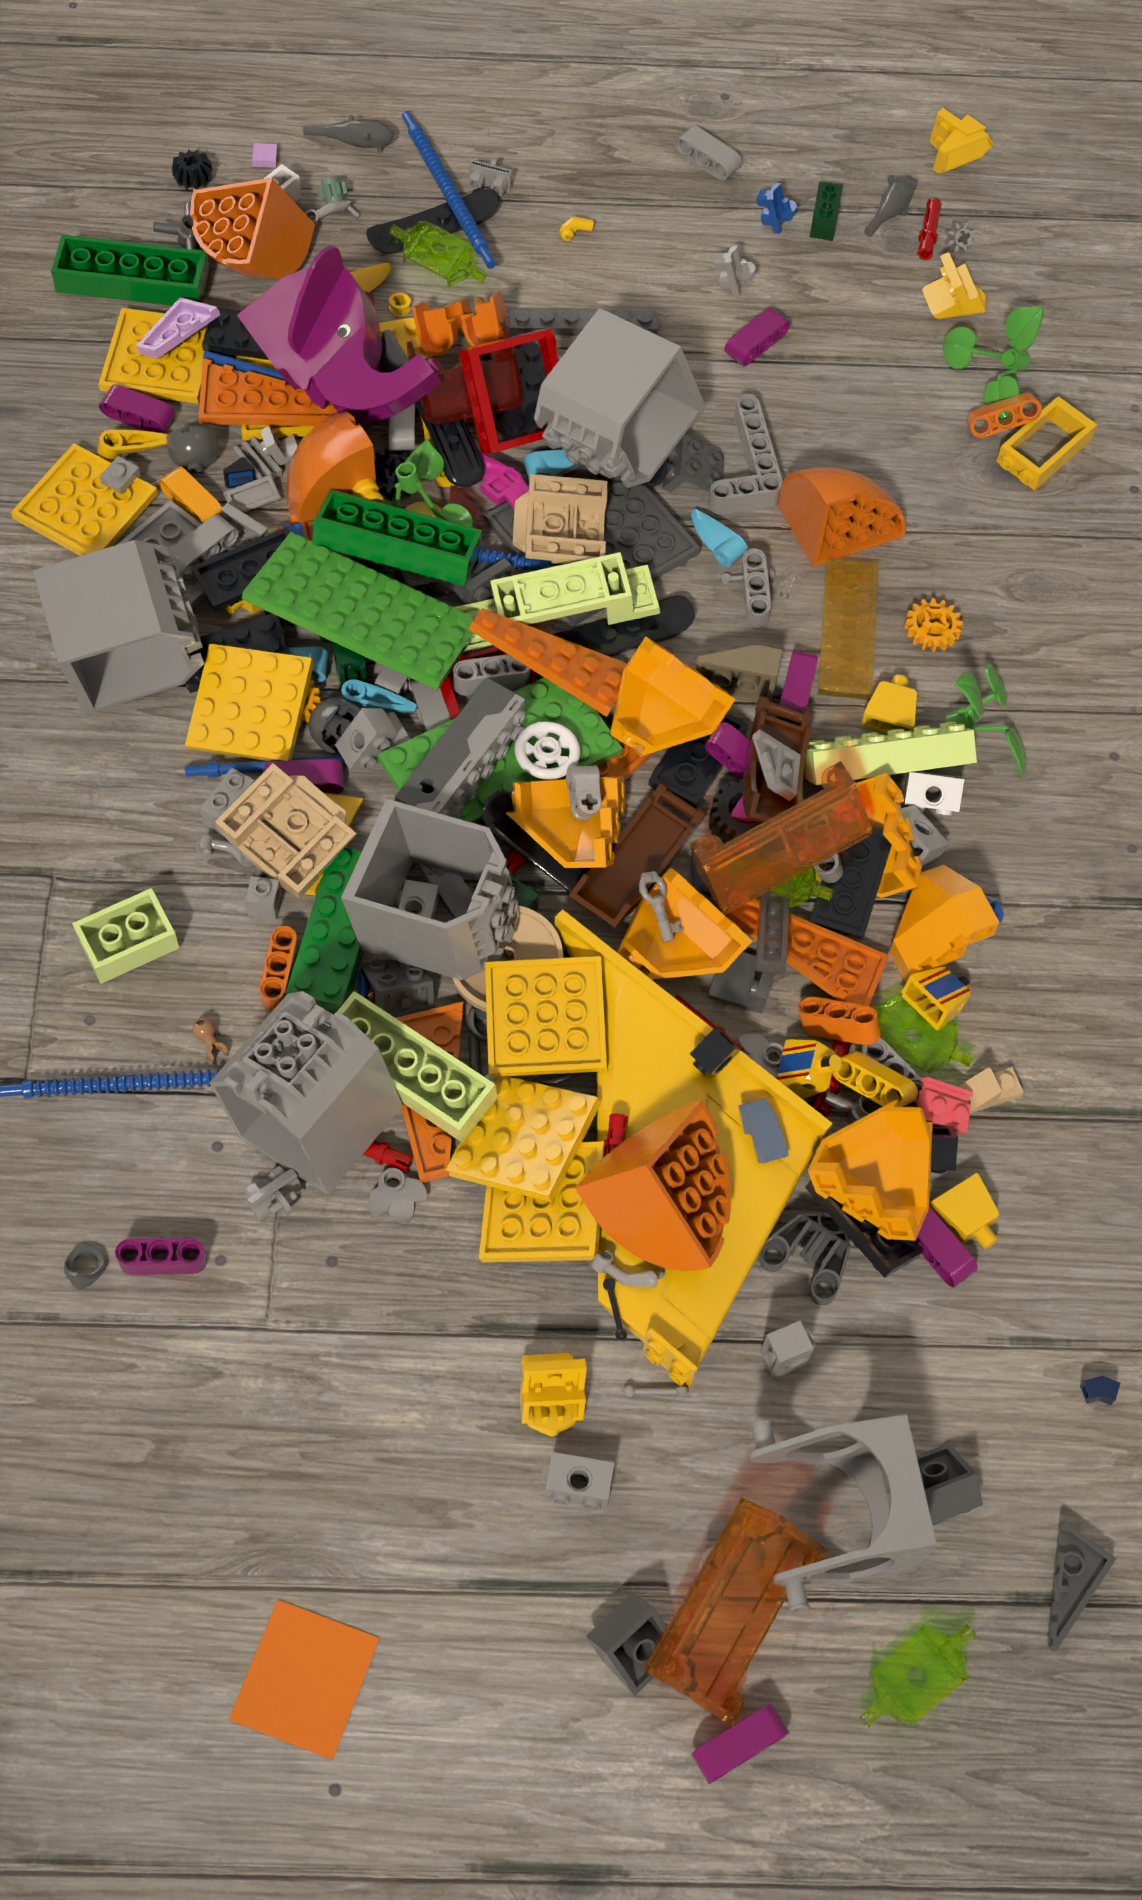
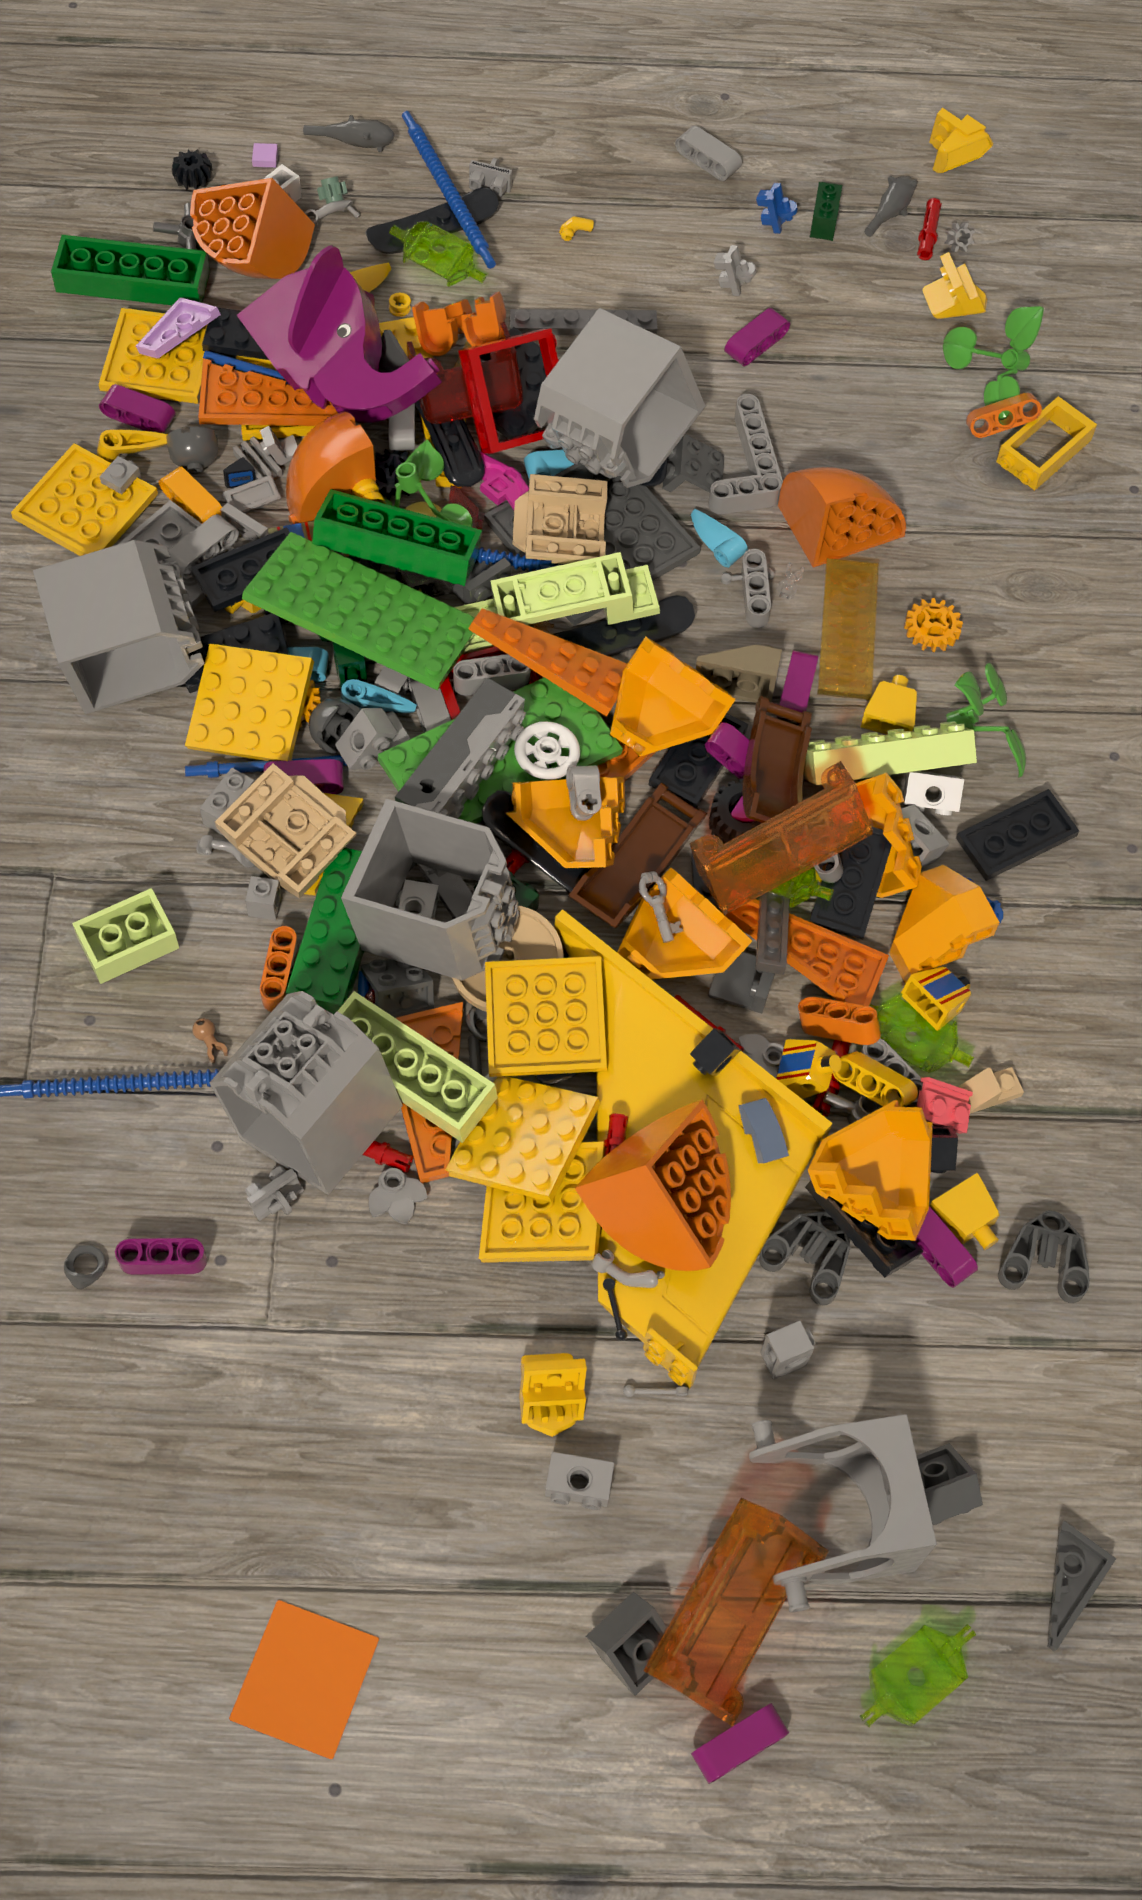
(778, 764): light grey wing -> none
(1017, 834): none -> black plate
(1073, 1258): none -> dark grey connector
(1100, 1389): dark blue piece -> none

